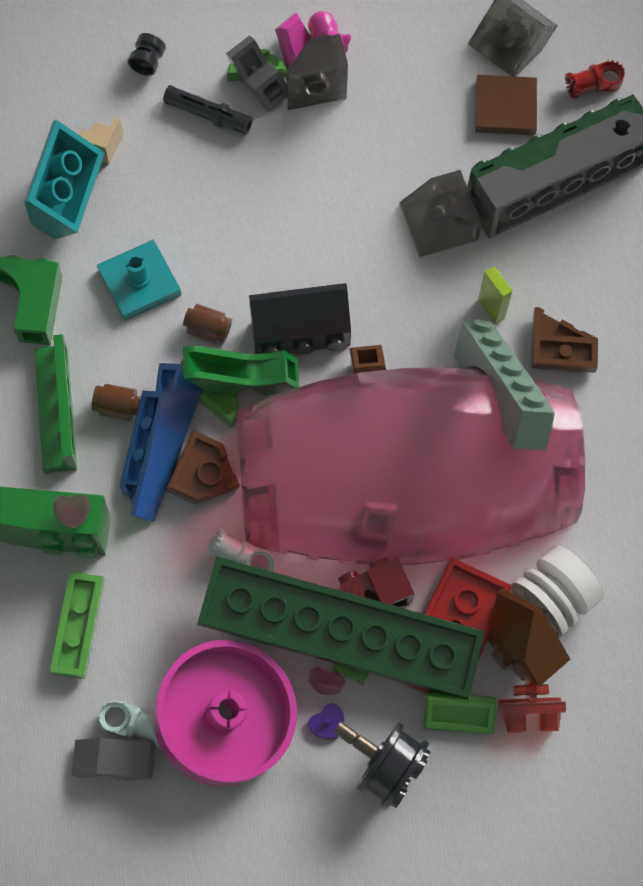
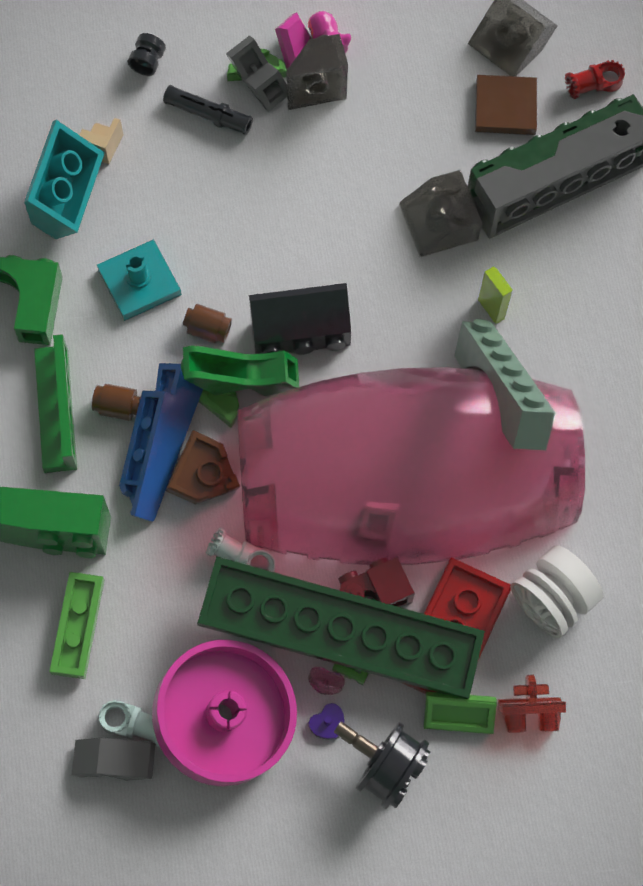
(71, 510): piece -> none
(367, 359): reddish brown slope -> none
(524, 639): reddish brown slope -> none
(561, 345): reddish brown wing -> none

